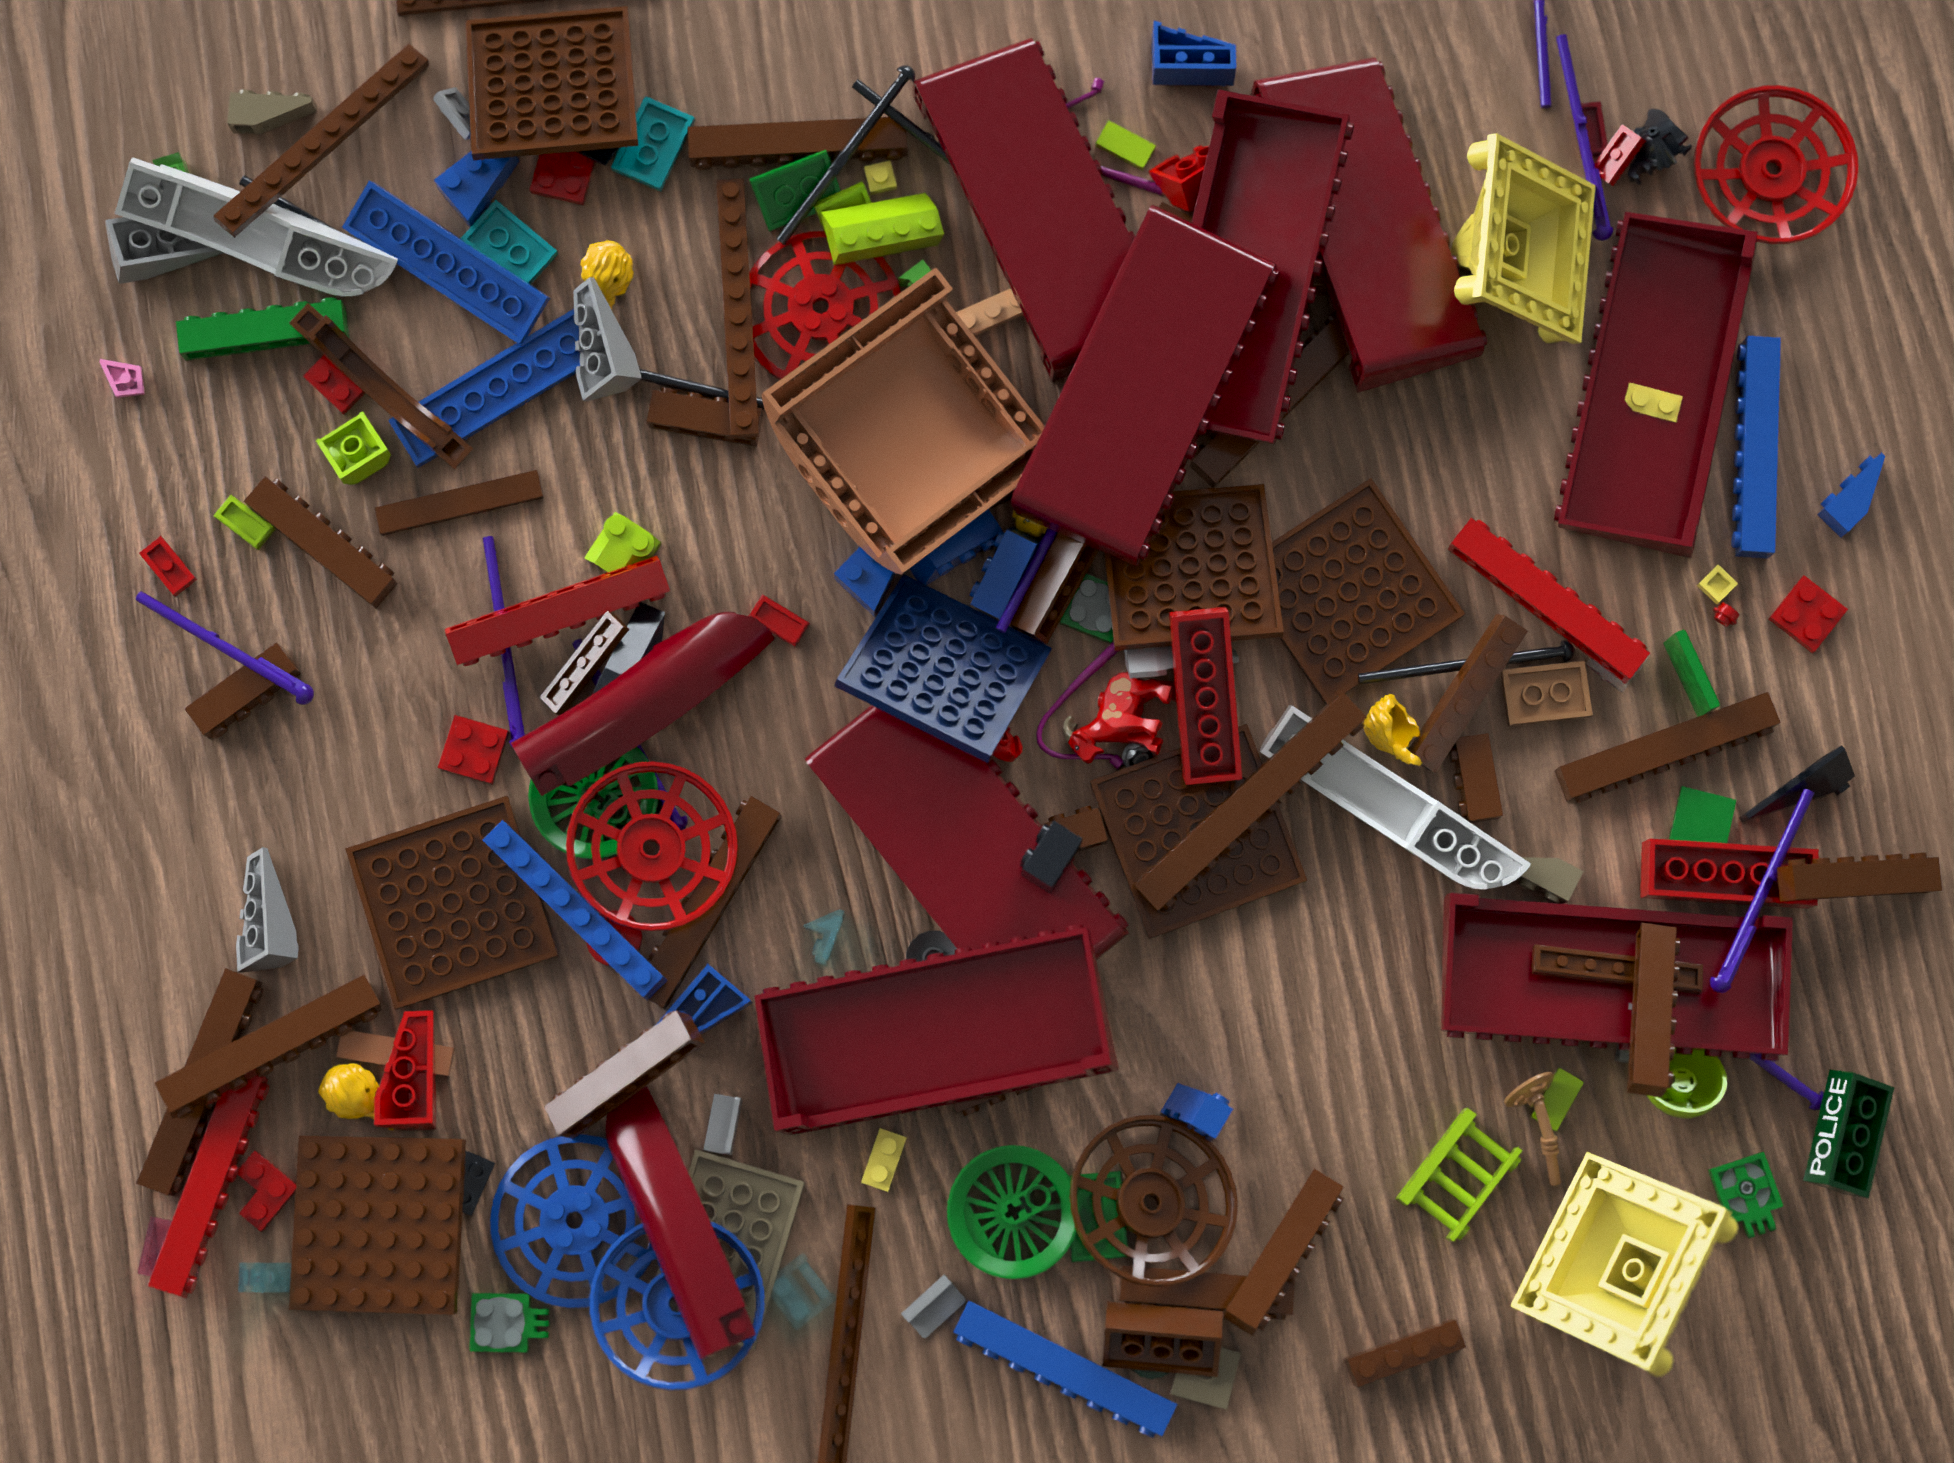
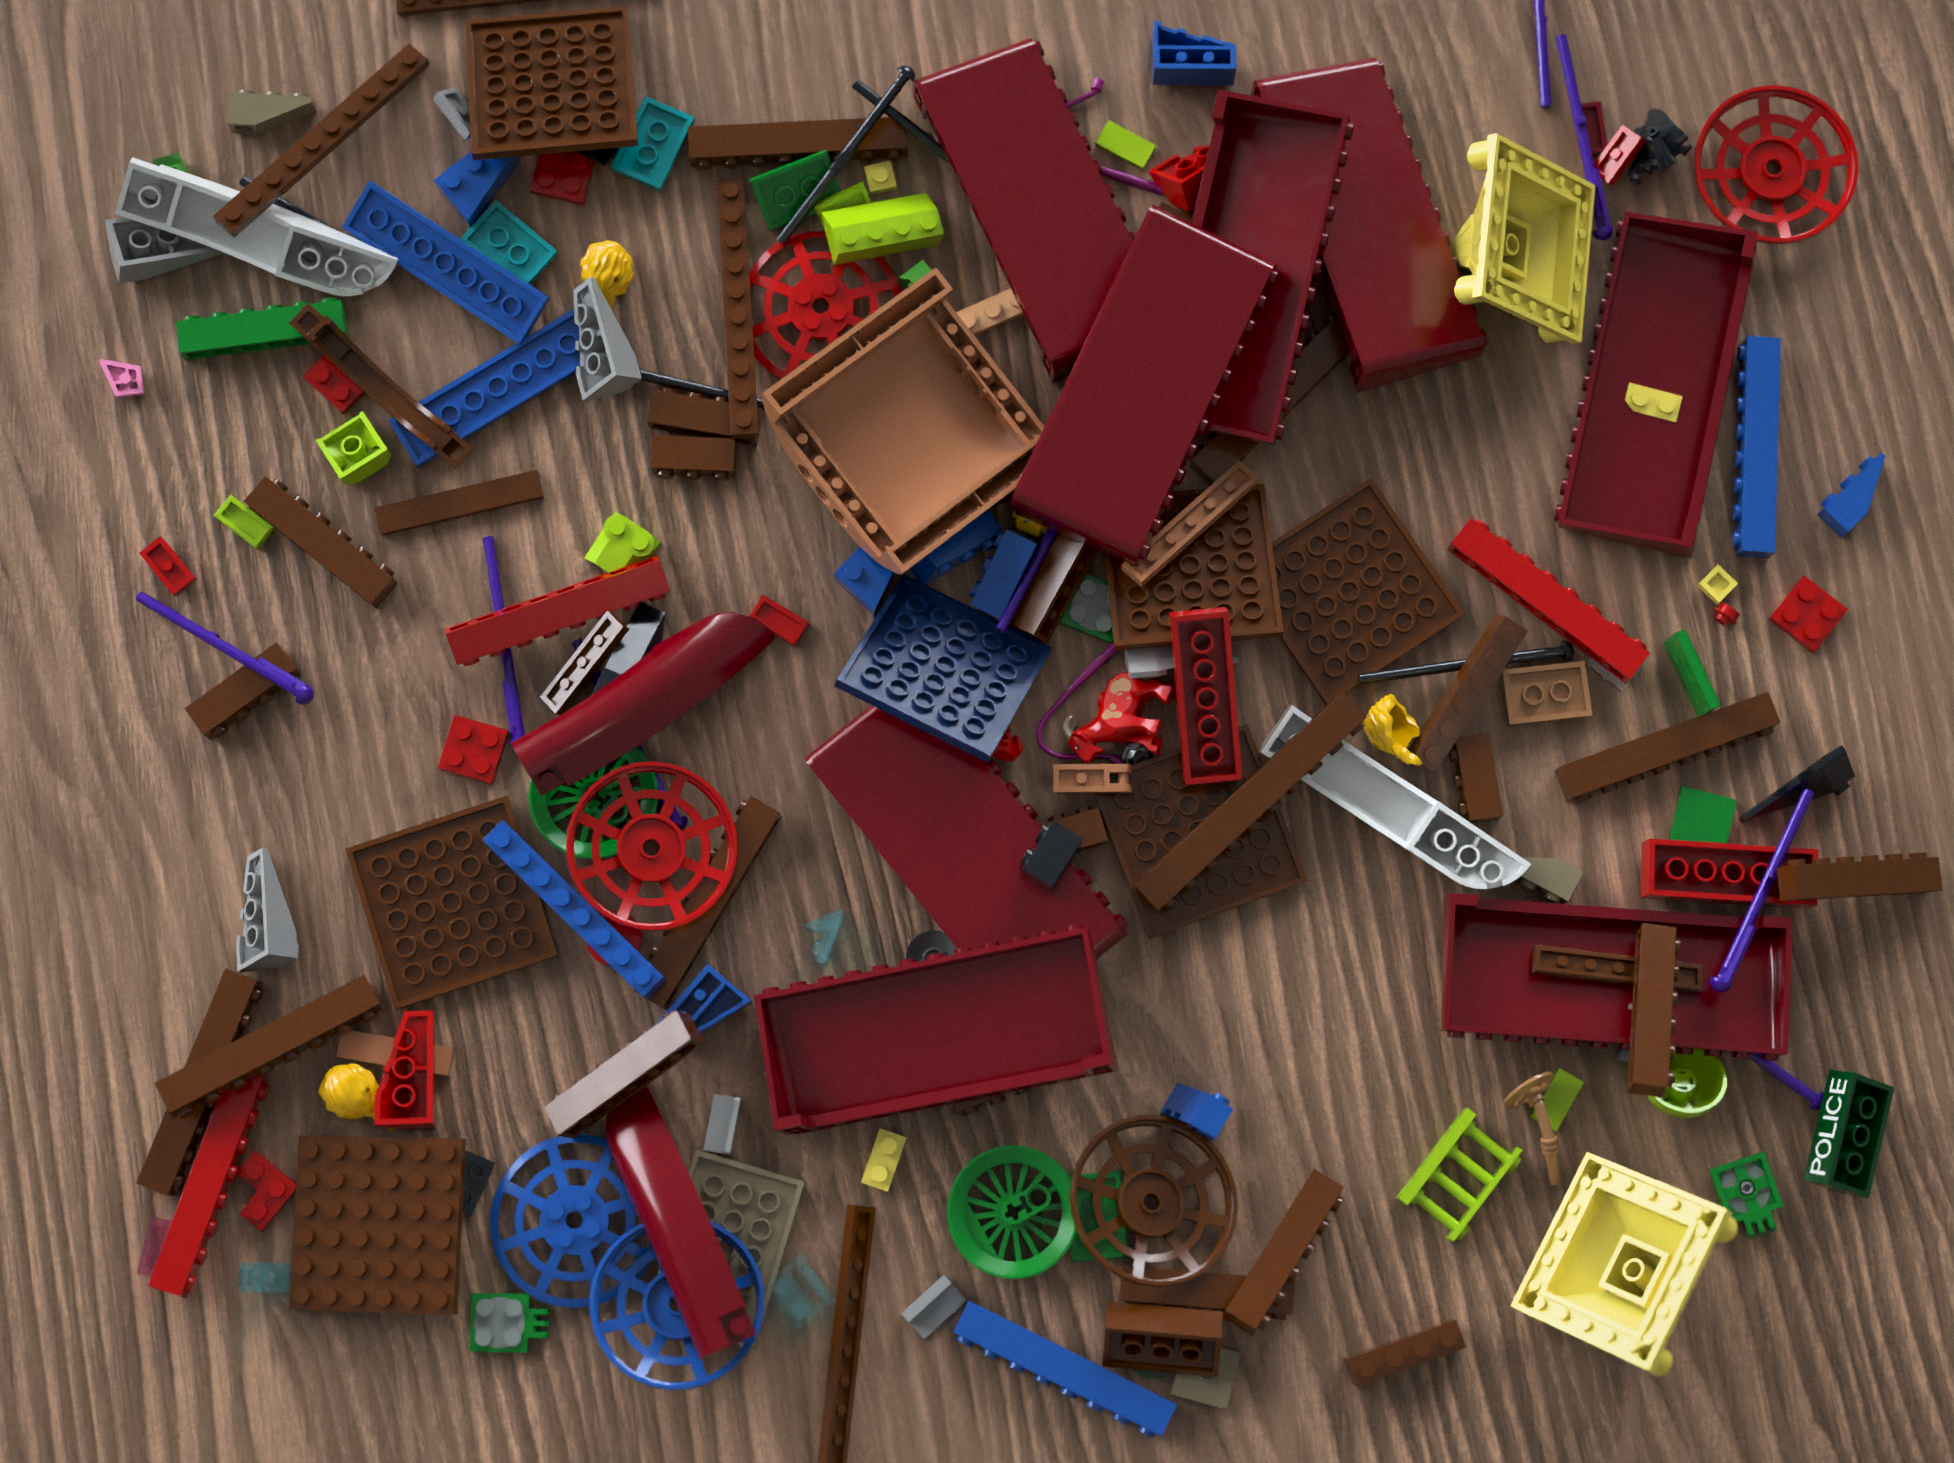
(693, 457): none -> reddish brown brick
(1091, 778): none -> nougat plate
(1193, 521): none -> nougat plate

